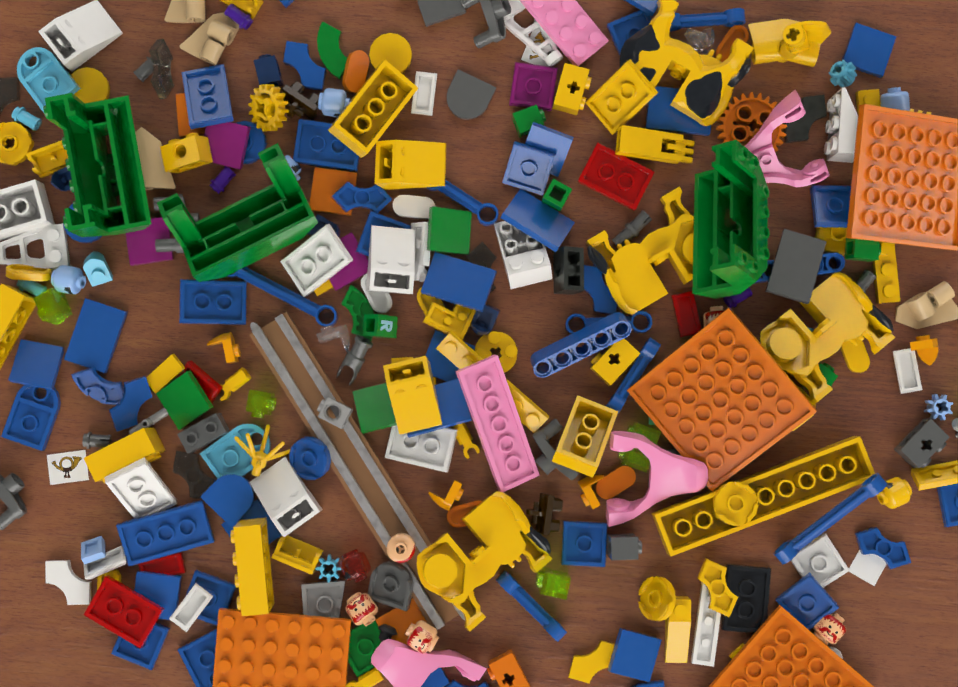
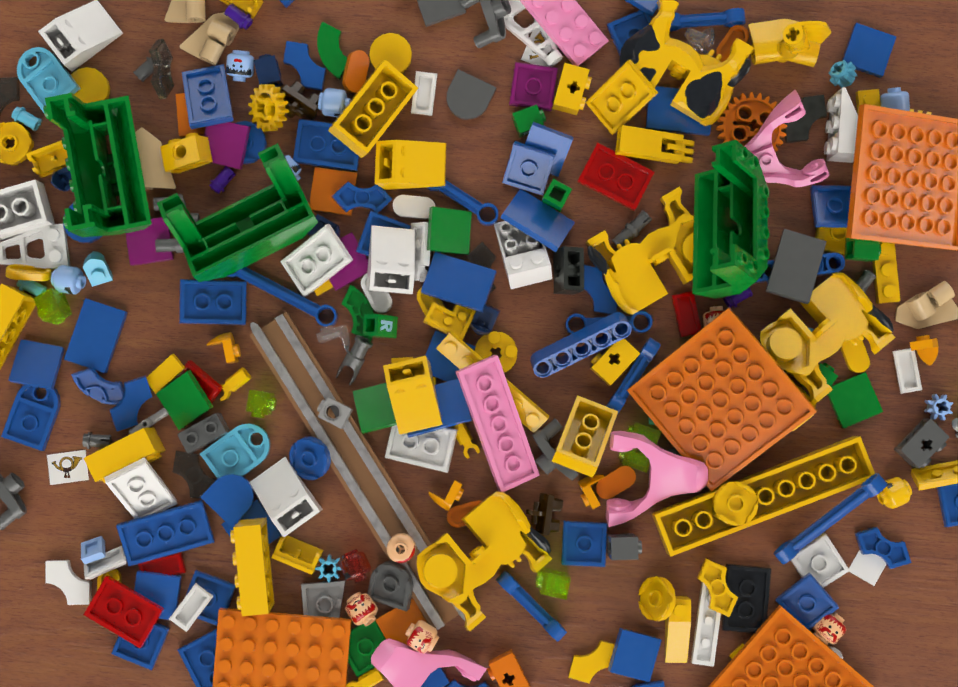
(240, 65): none -> light blue head
(259, 458): yellow plant -> none
(386, 632): black piece -> none
(854, 400): none -> green tile

